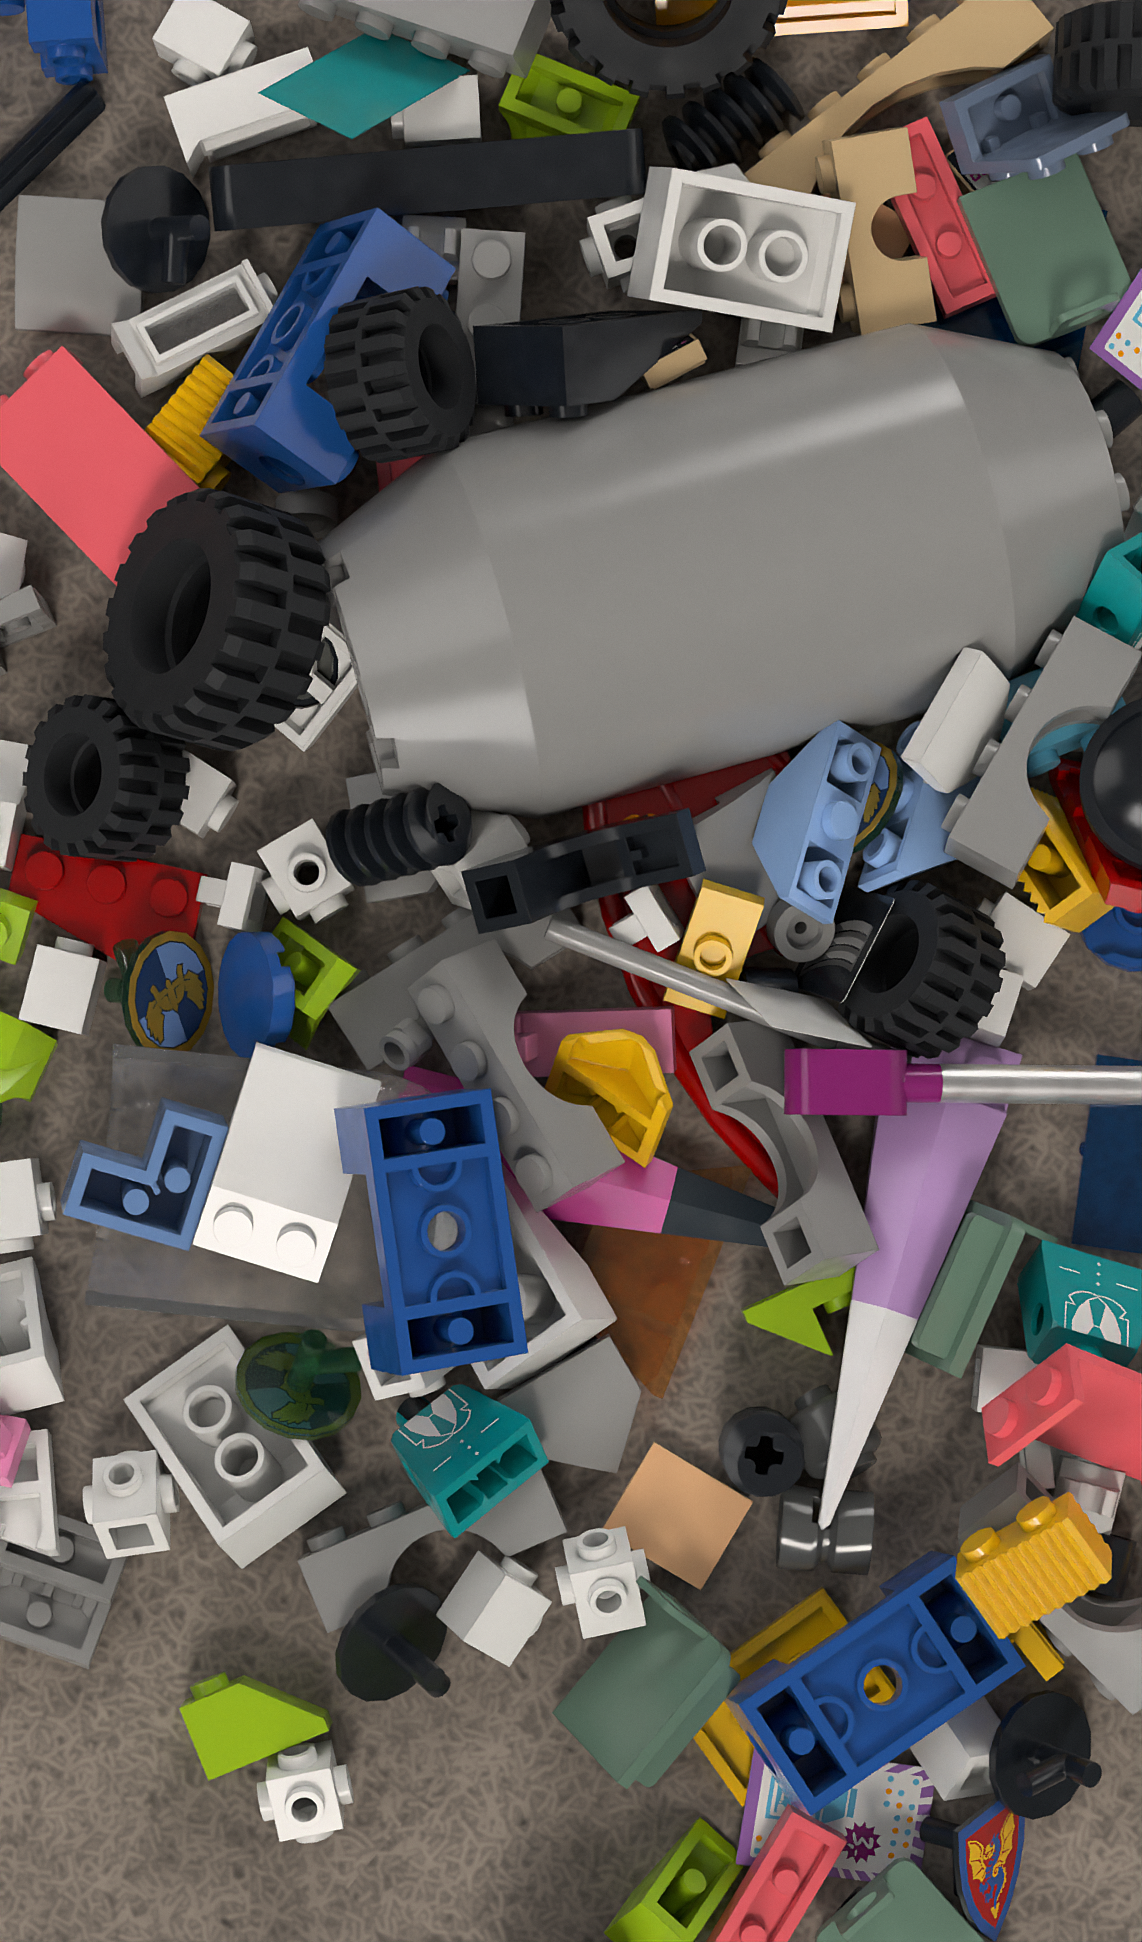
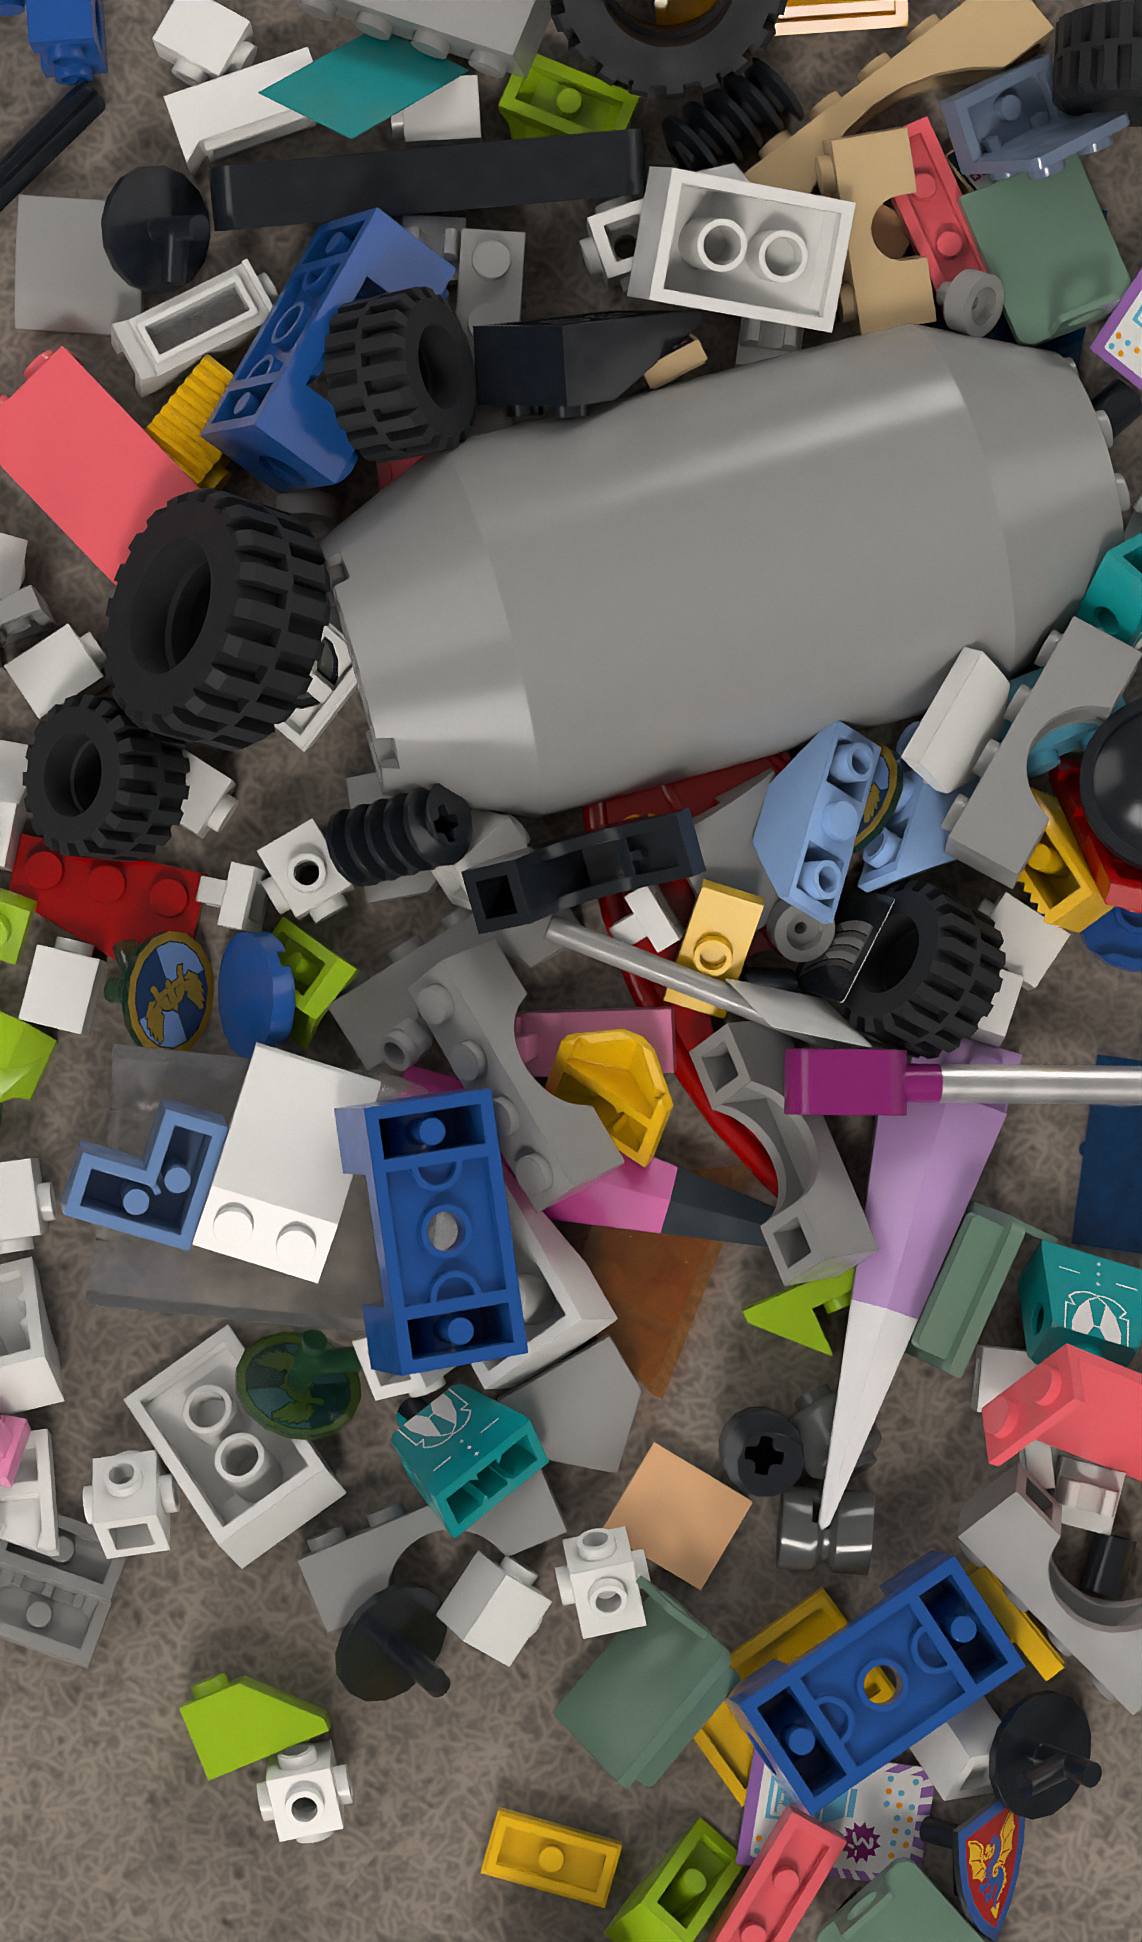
(59, 669): none -> white brick
(551, 1857): none -> yellow plate
(971, 302): none -> light grey tile
(1033, 1563): yellow brick -> none

